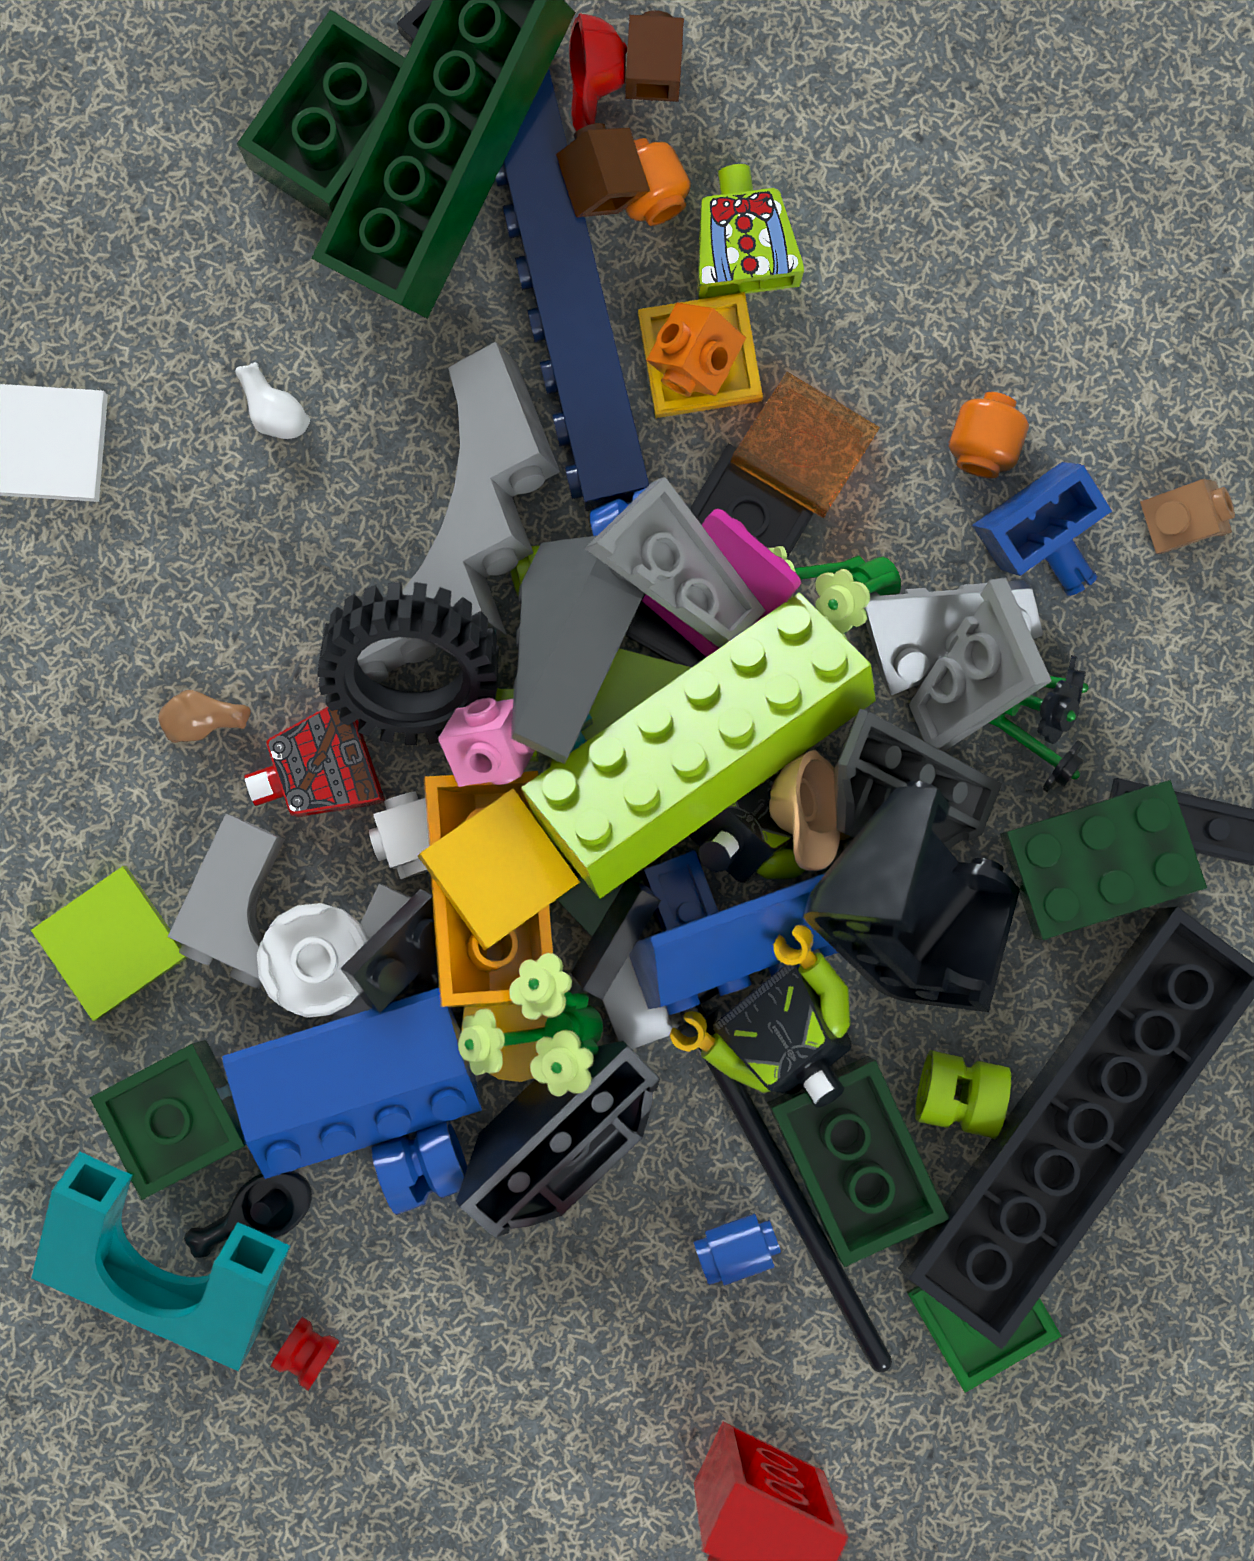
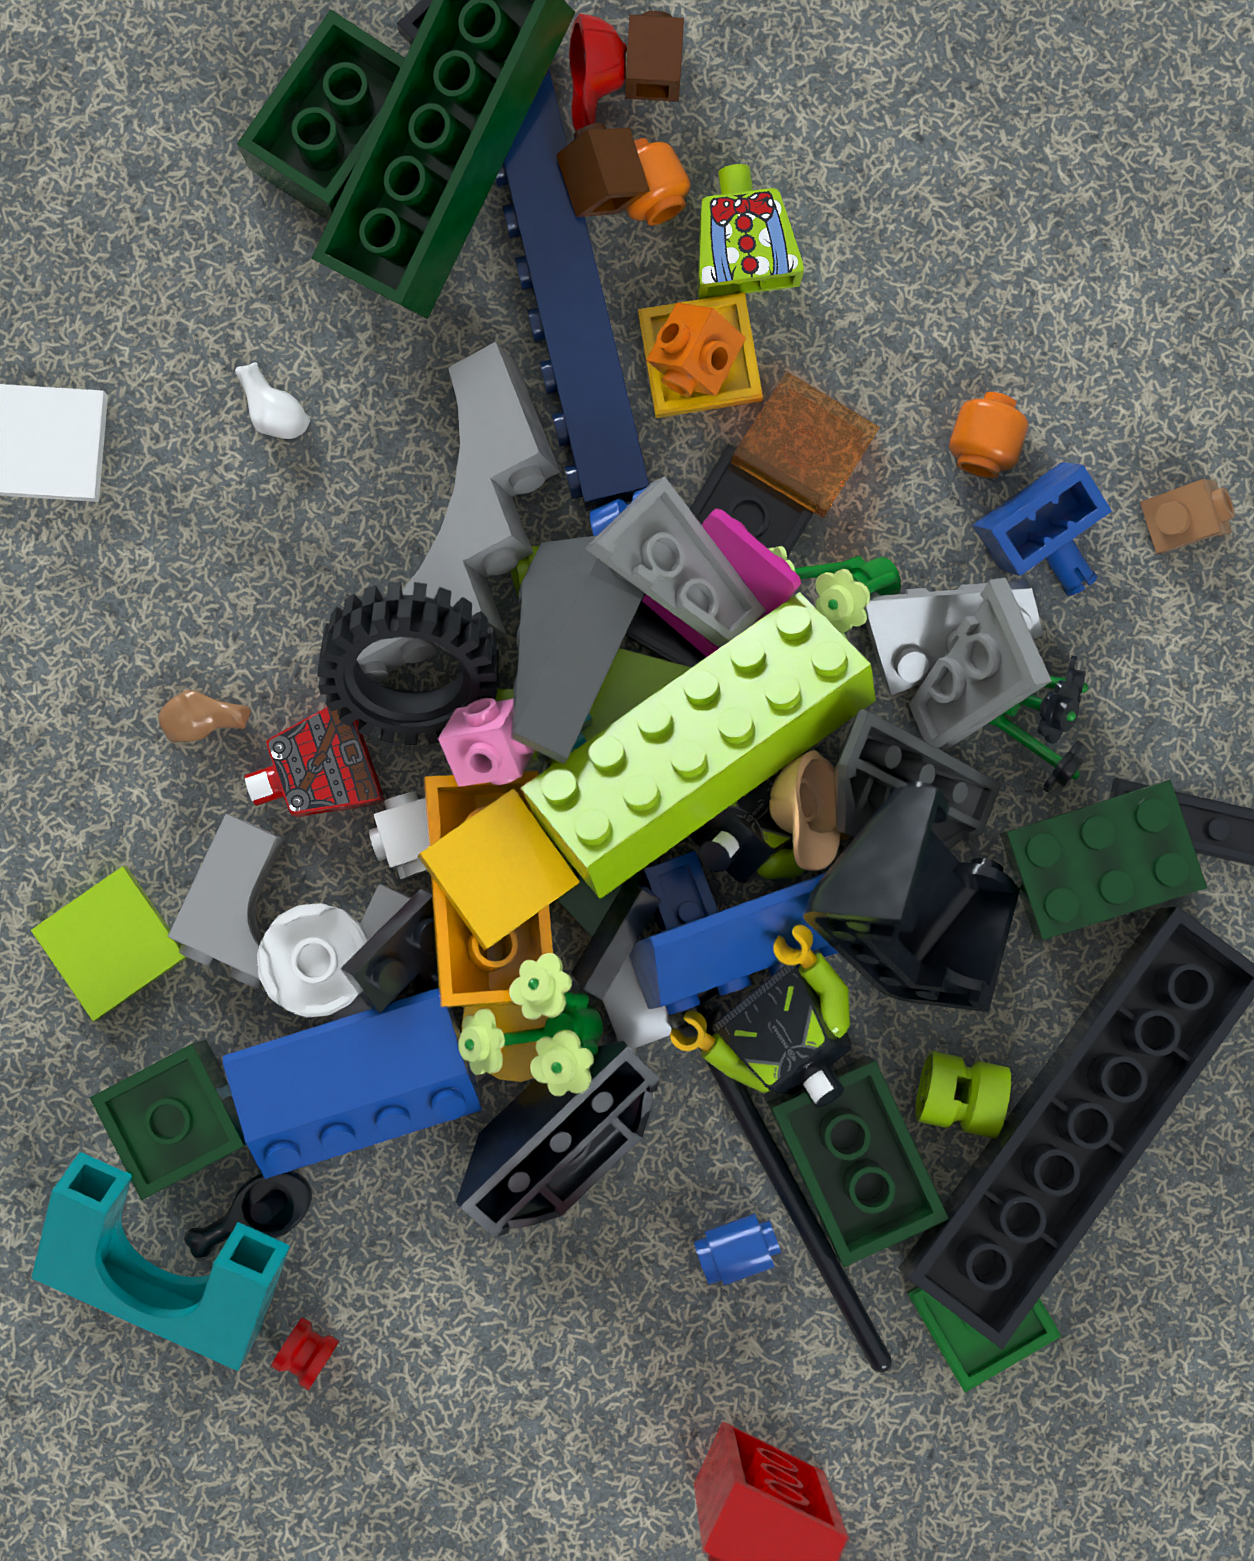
(419, 1167): blue wheel -> none

